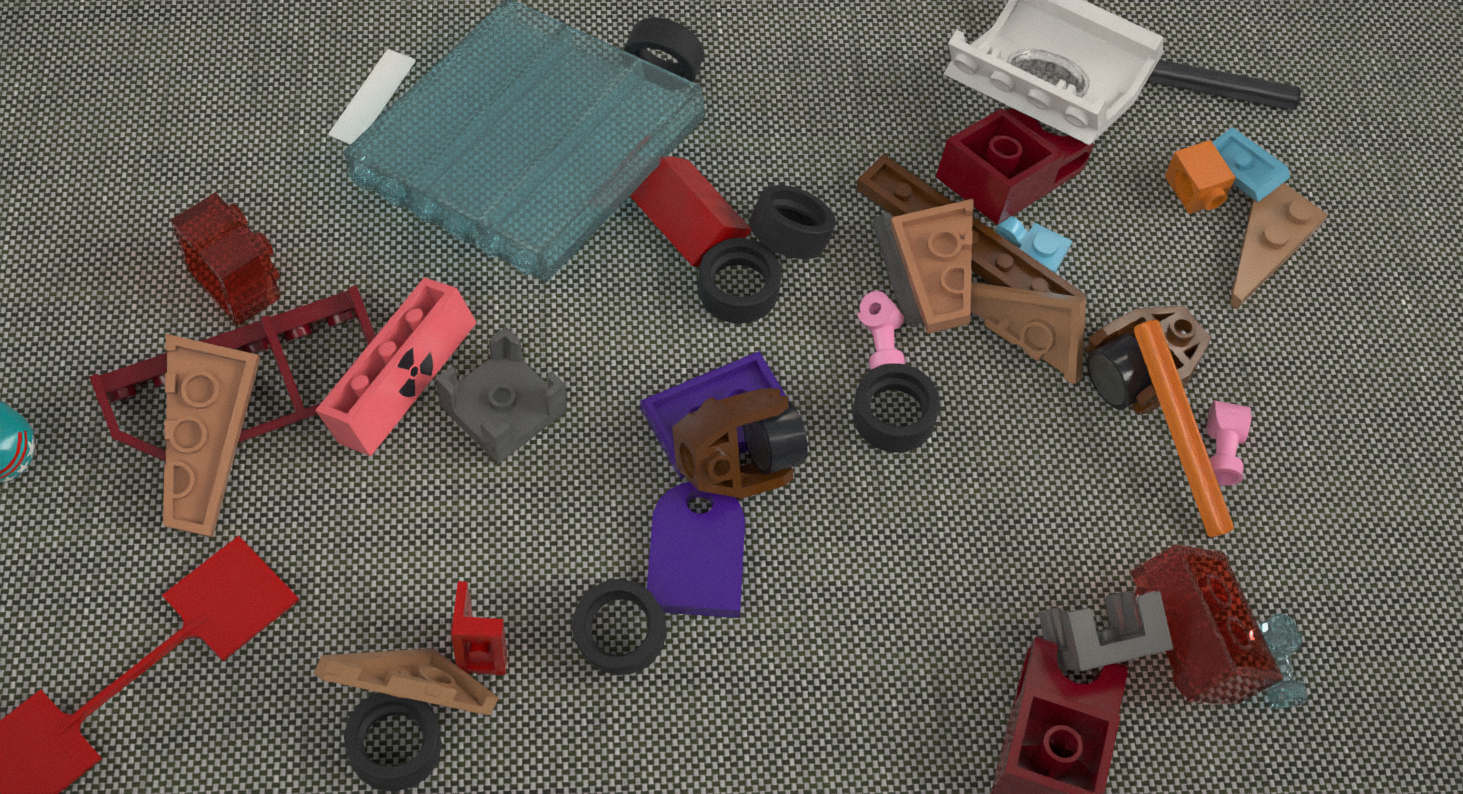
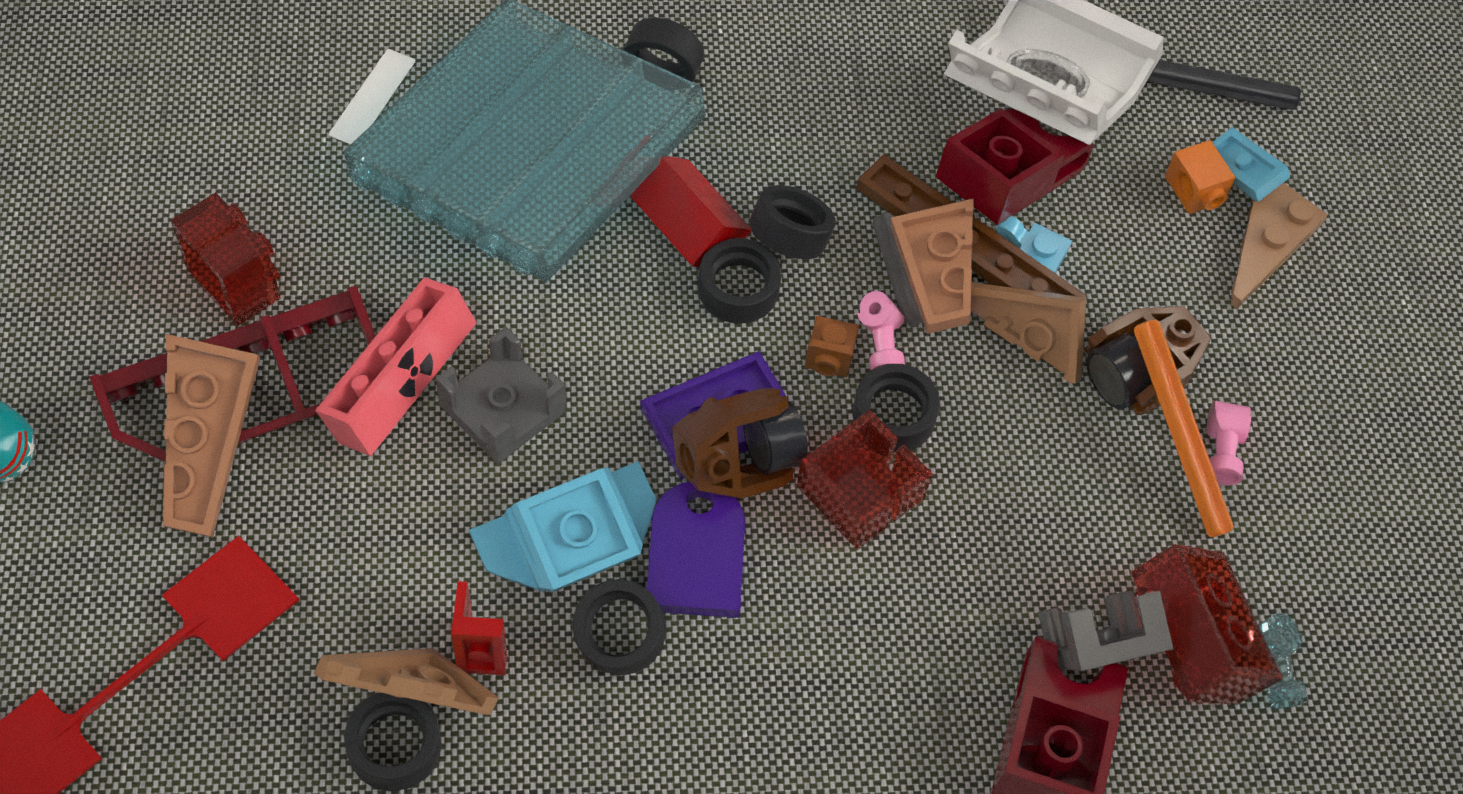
(569, 530): none -> medium azure piece
(831, 346): none -> dark orange bracket
(853, 483): none -> clear red piece

